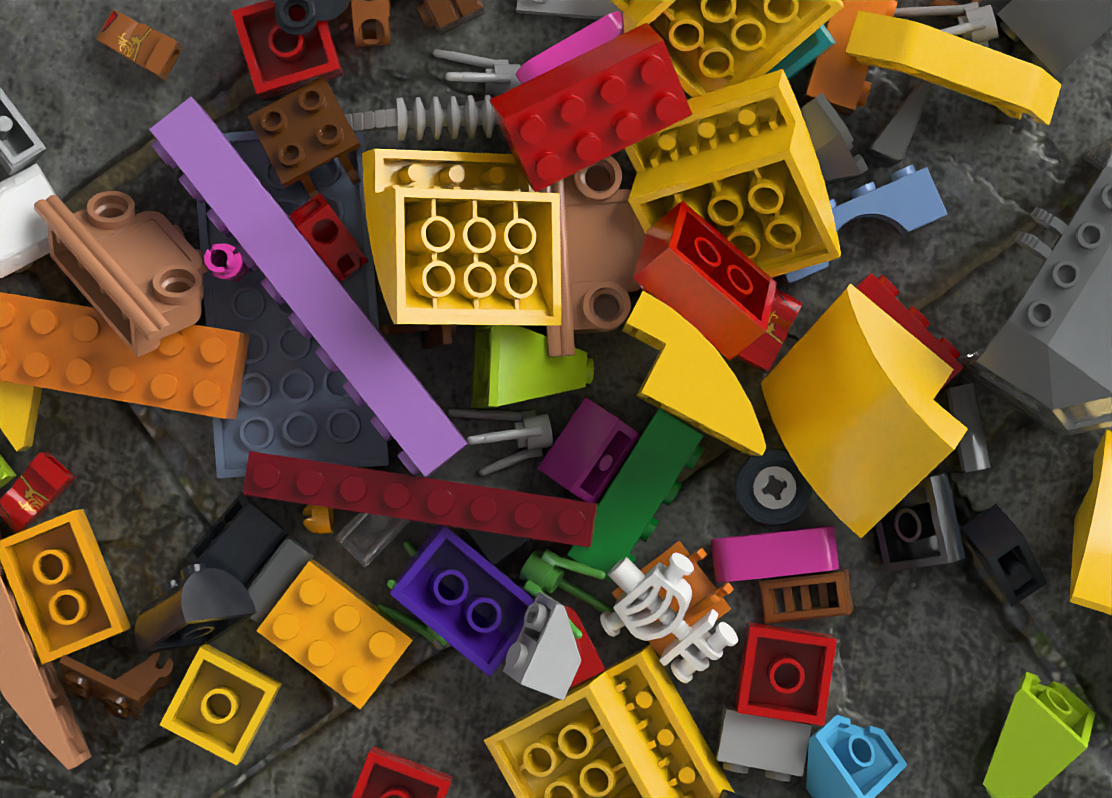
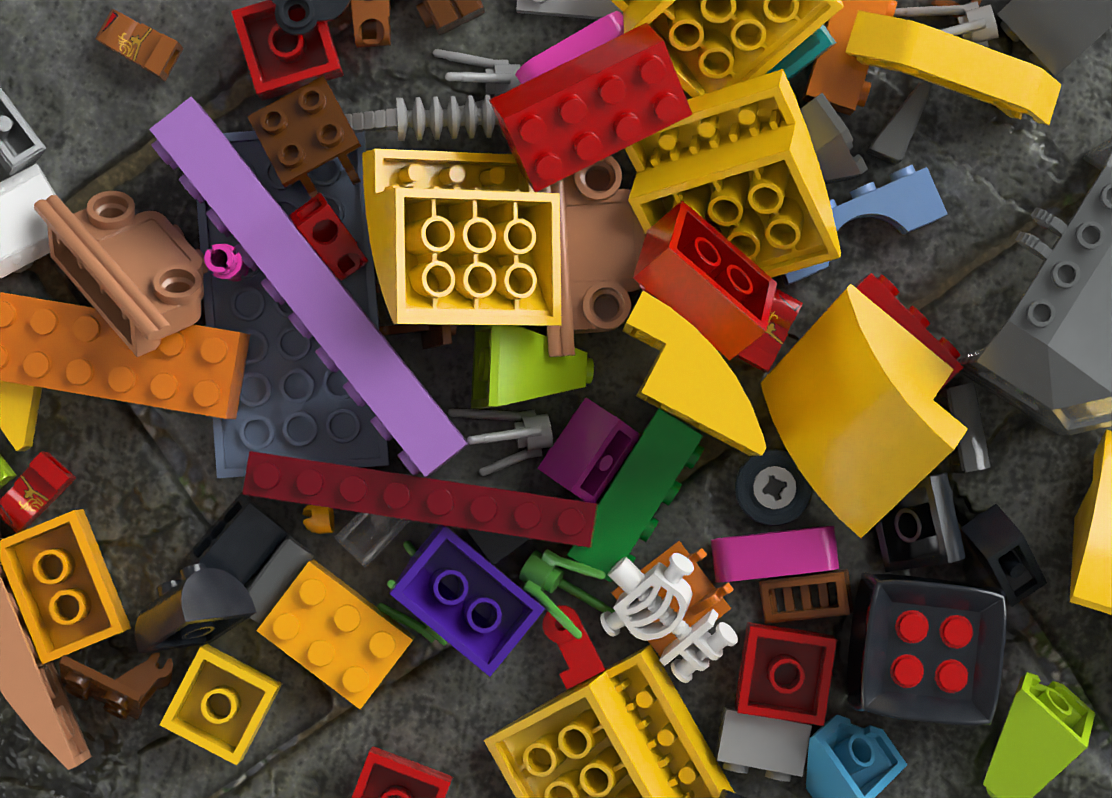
(546, 649): slope -> none
(926, 649): none -> black piece

